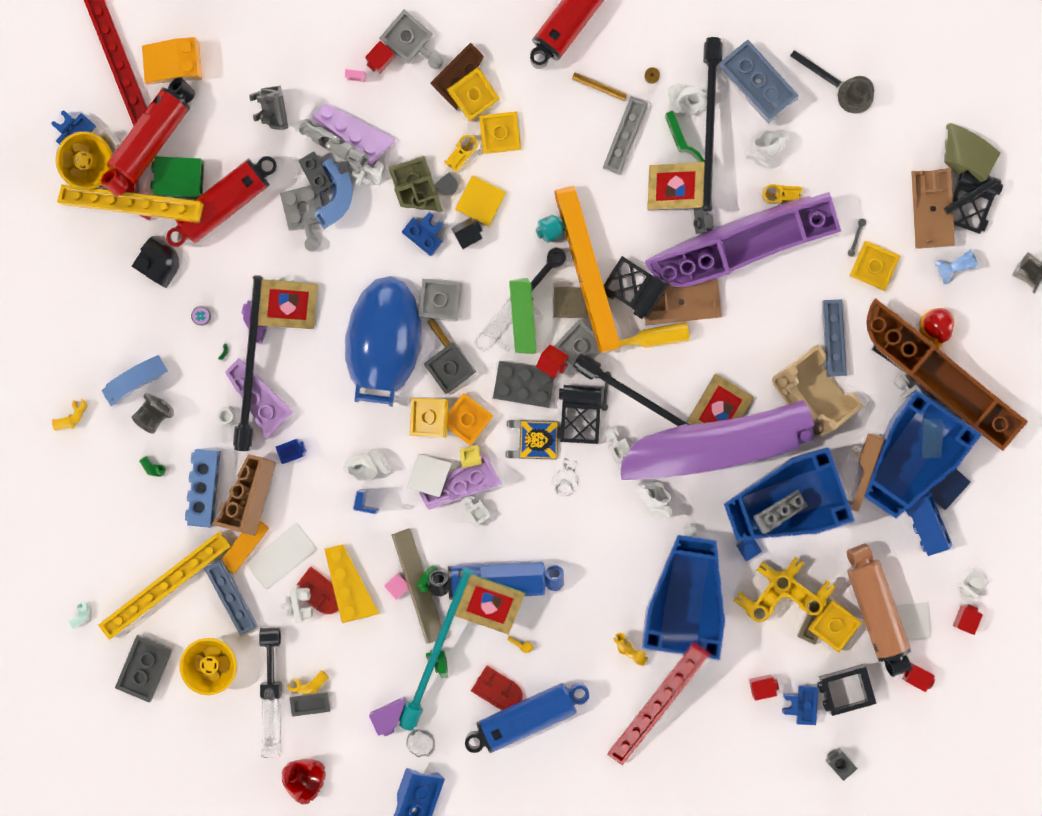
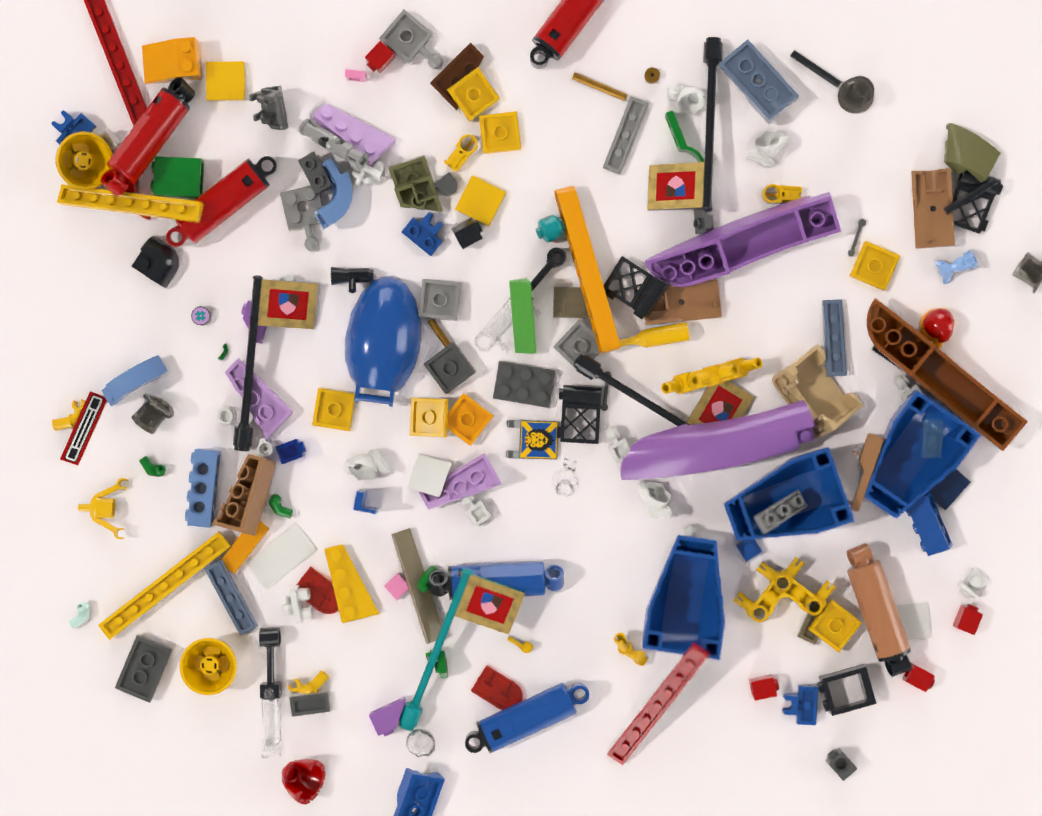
(83, 428): none -> sticker
(104, 507): none -> yellow piece
(225, 81): none -> yellow tile
(260, 449): none -> white plate
(277, 507): none -> green arm
(334, 409): none -> yellow tile
(351, 275): none -> black piece
(470, 456): light yellow tile -> none
(552, 361): red brick -> none
(711, 375): none -> yellow pin

